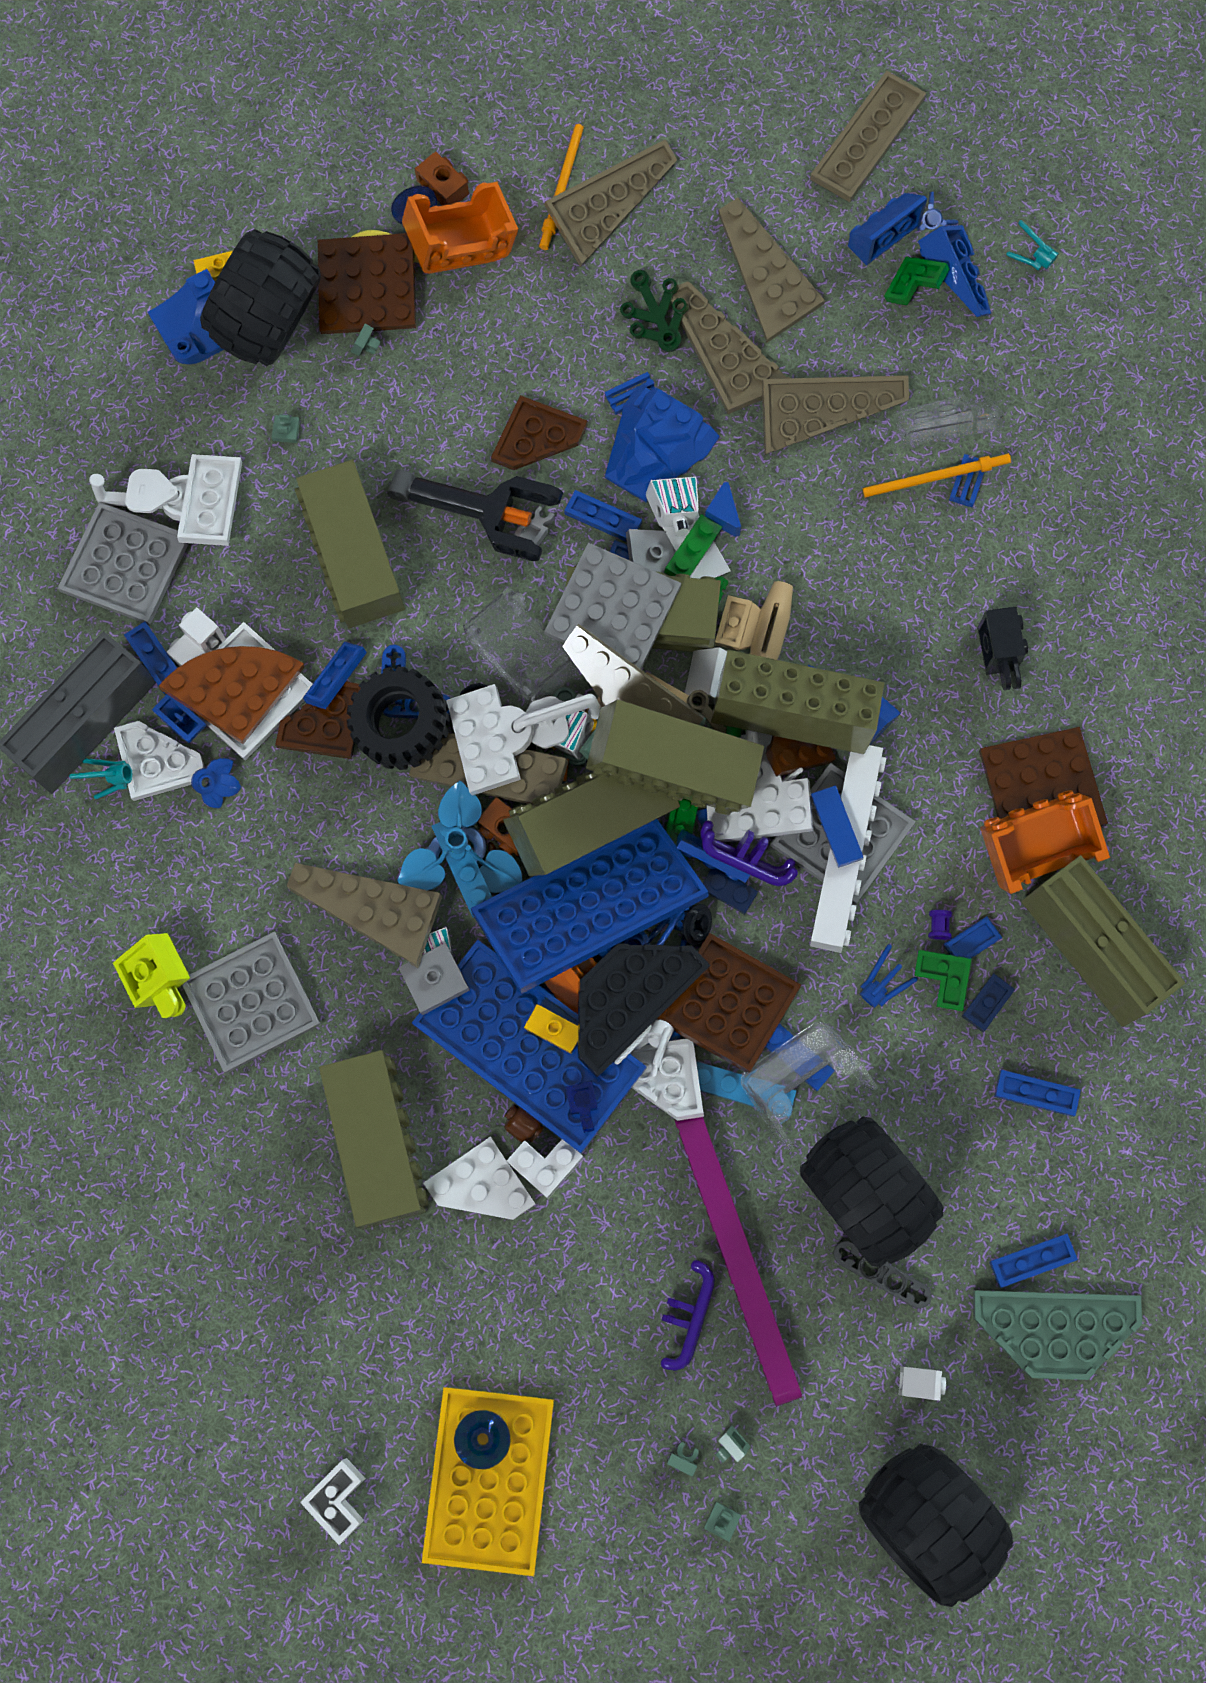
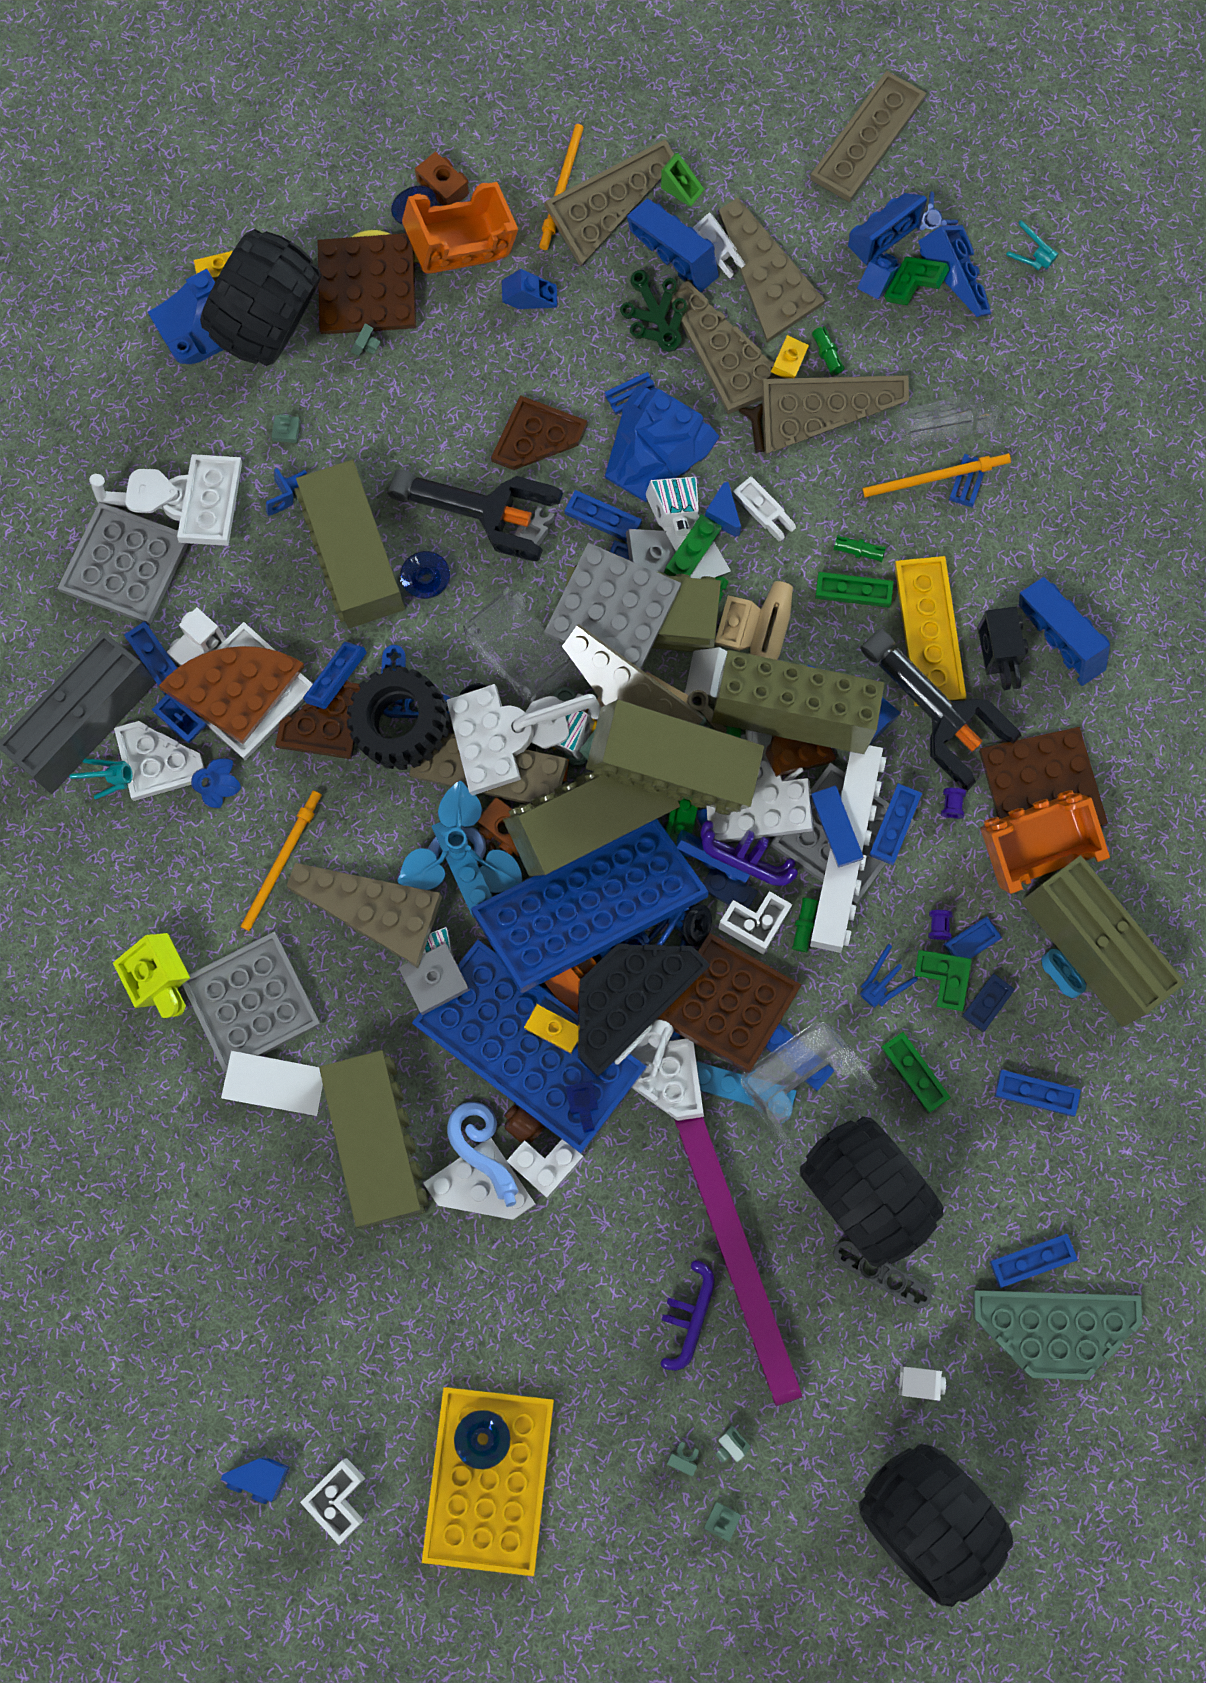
(260, 1477): none -> blue slope
(273, 1083): none -> white sticker
(287, 486): none -> blue bracket
(304, 816): none -> light orange bar
(423, 564): none -> clear blue dish
(499, 1175): none -> light blue plant
(528, 291): none -> blue slope
(675, 243): none -> blue wedge
(680, 181): none -> bright green slope
(724, 248): none -> white hinge
(755, 416): none -> dark brown piece
(757, 928): none -> white brick
(763, 507): none -> white hinge
(789, 358): none -> yellow plate
(805, 925): none -> green pin
(828, 351): none -> green pin
(854, 589): none -> green plate
(859, 548): none -> green pin
(879, 275): none -> blue slope
(895, 824): none -> blue plate
(915, 1072): none -> green plate
(930, 623): none -> yellow plate
(947, 716): none -> black piece
(953, 803): none -> dark purple bush
(1063, 973): none -> dark azure plate
(1066, 629): none -> blue wedge

